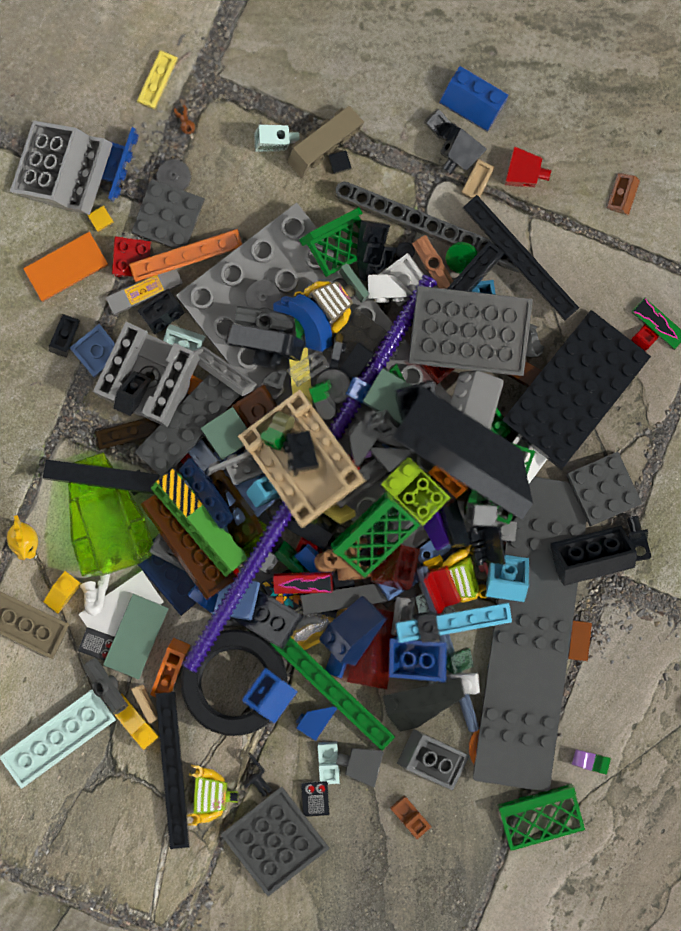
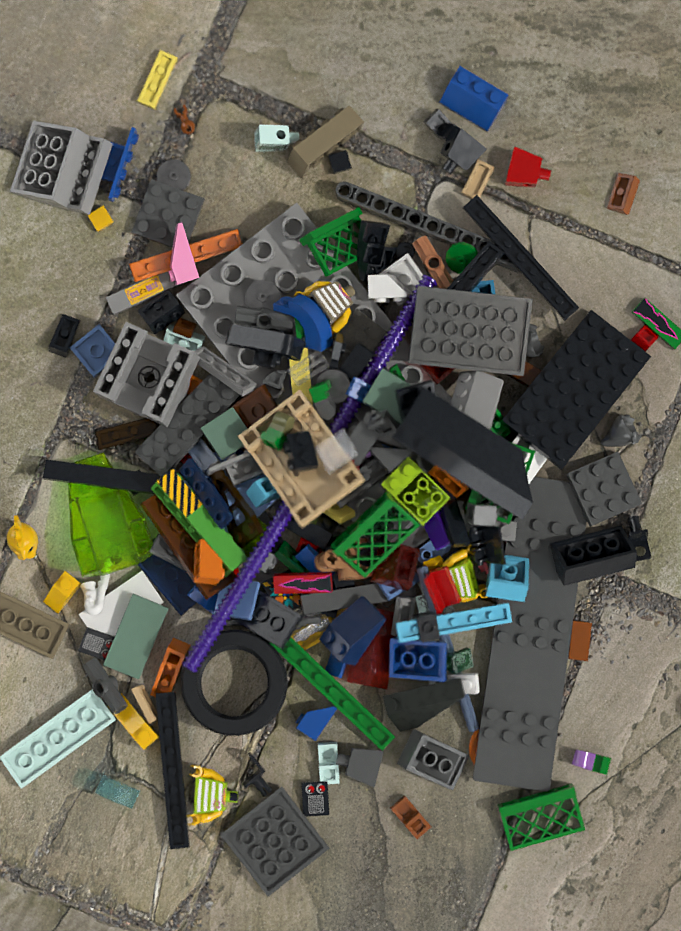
(65, 266): orange tile -> none
(117, 791): none -> clear light blue slope
(126, 252): red hinge -> none
(131, 393): black slope -> none
(182, 261): none -> bright pink slope
(185, 327): none -> reddish brown tile
(207, 564): none -> orange slope
(269, 695): blue slope -> none
(336, 451): none -> clear piece
(352, 279): sand green tile -> none
(621, 433): none -> dark grey hat

